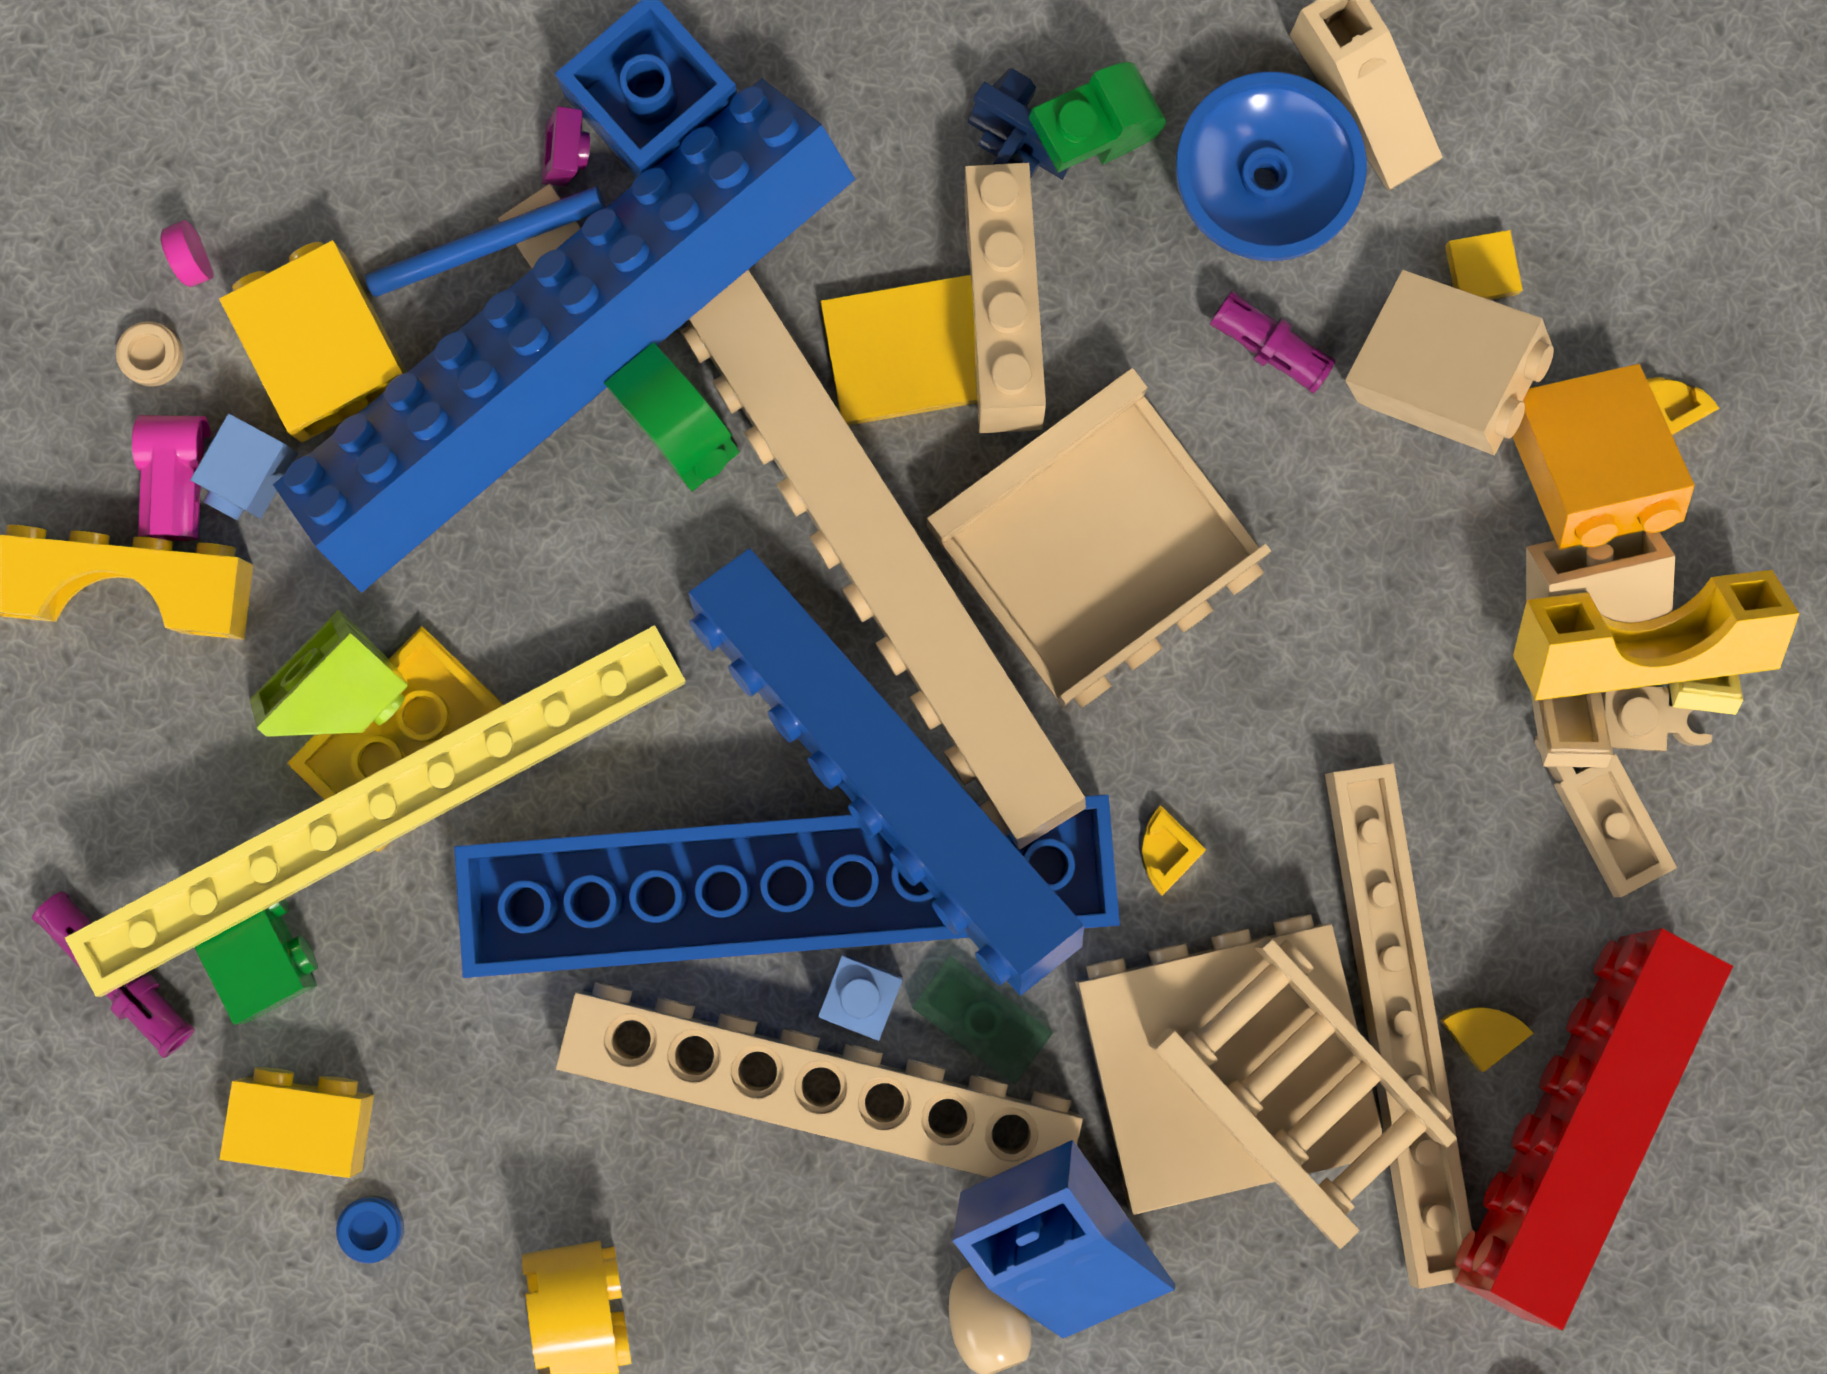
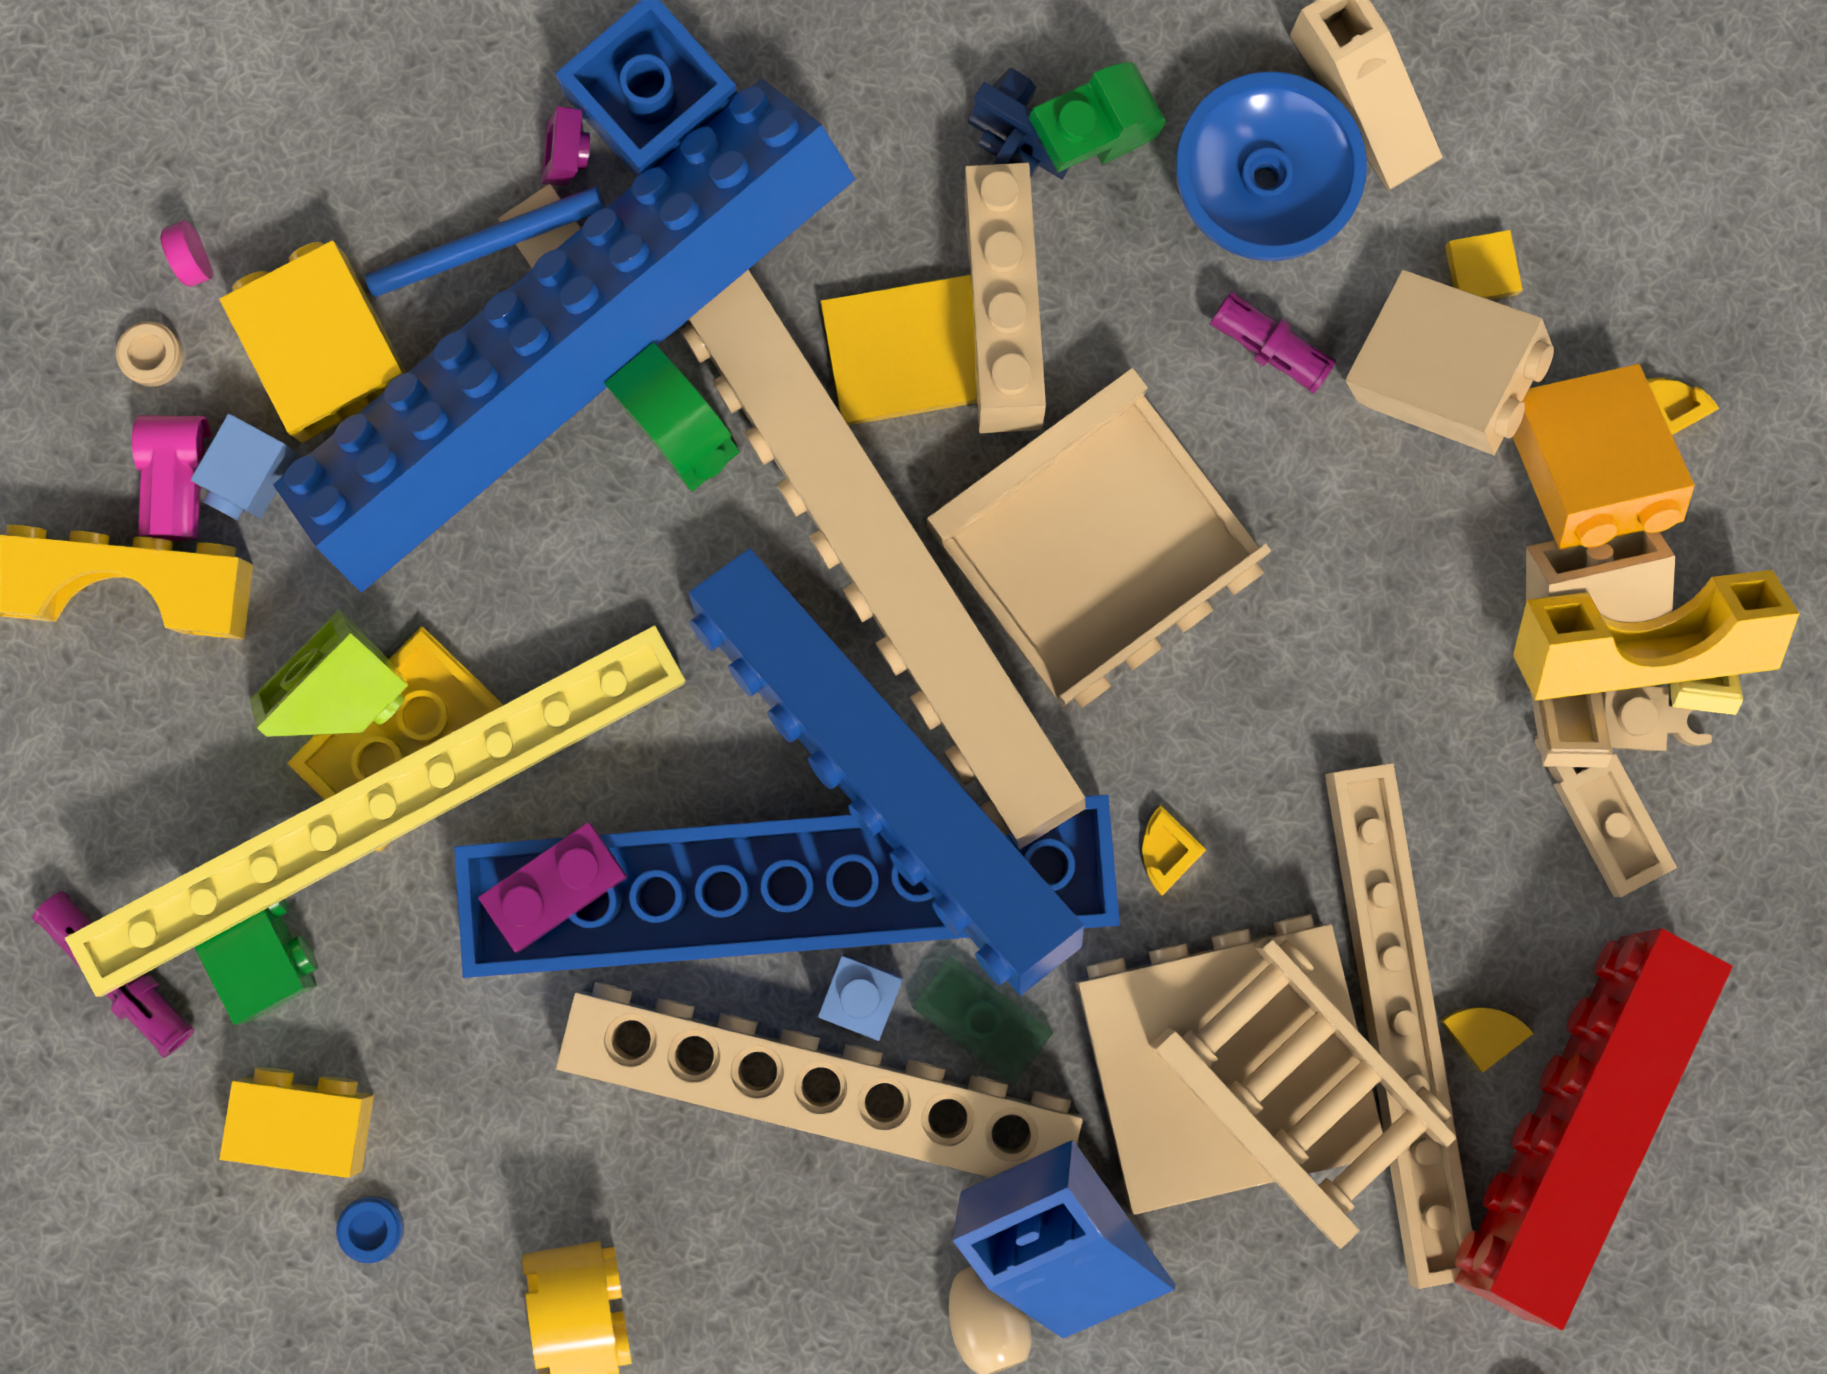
(553, 887): none -> magenta plate

